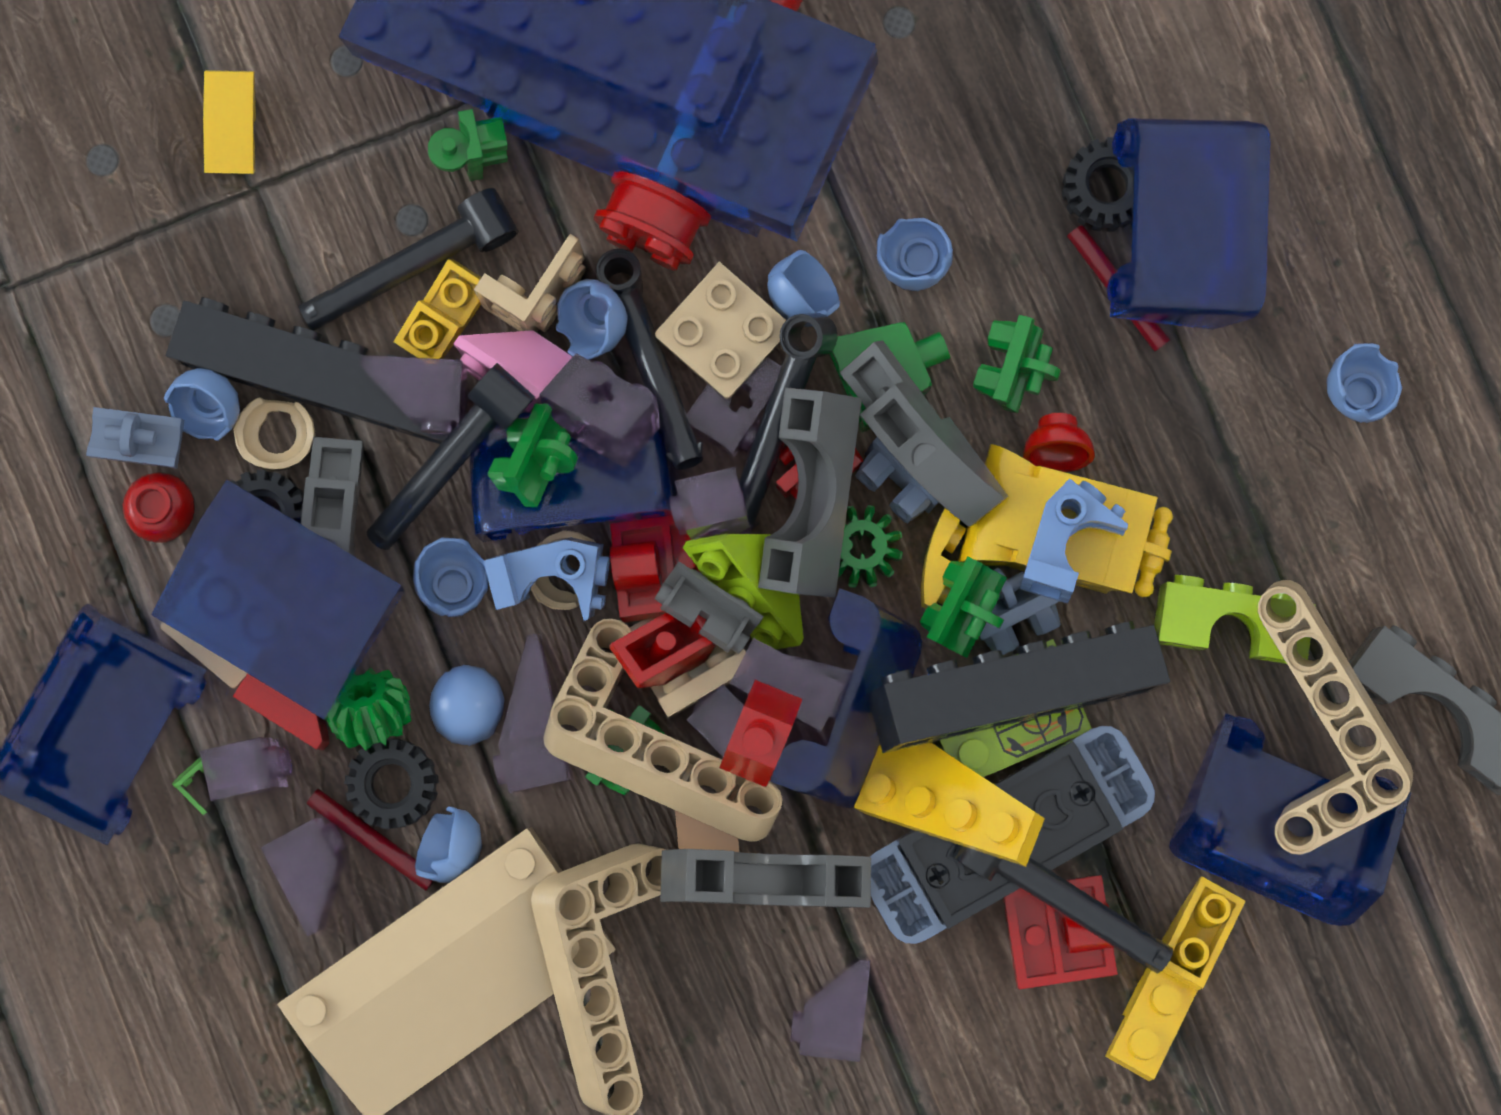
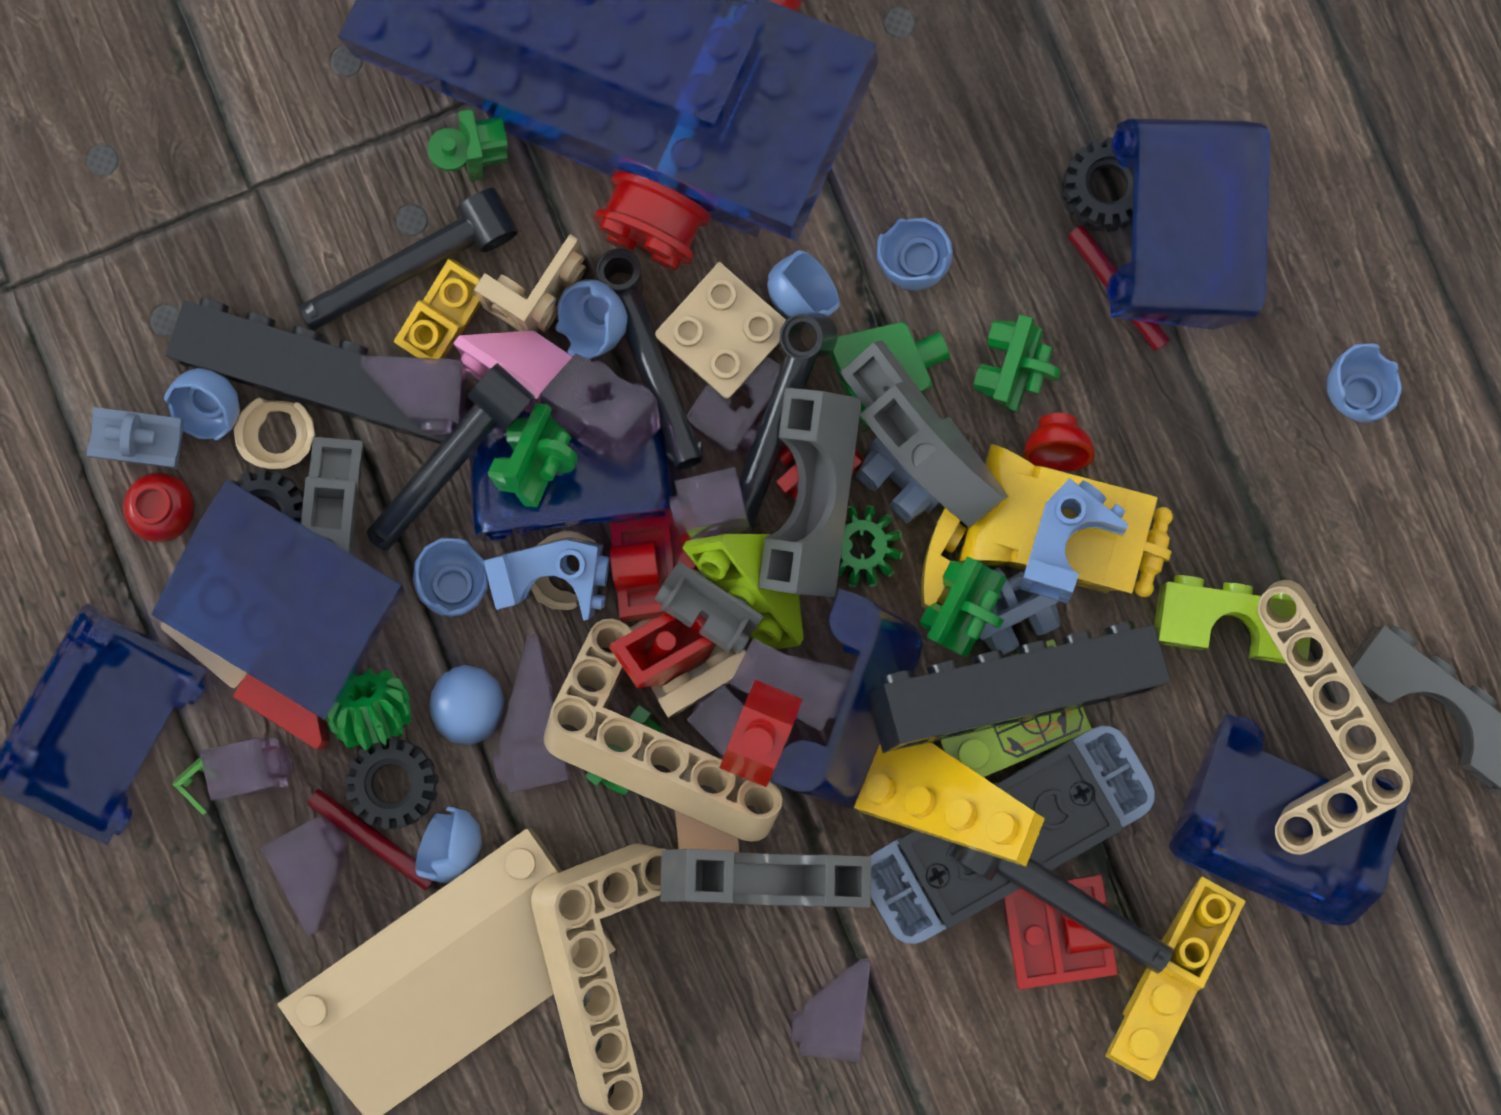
(229, 121): yellow slope -> none

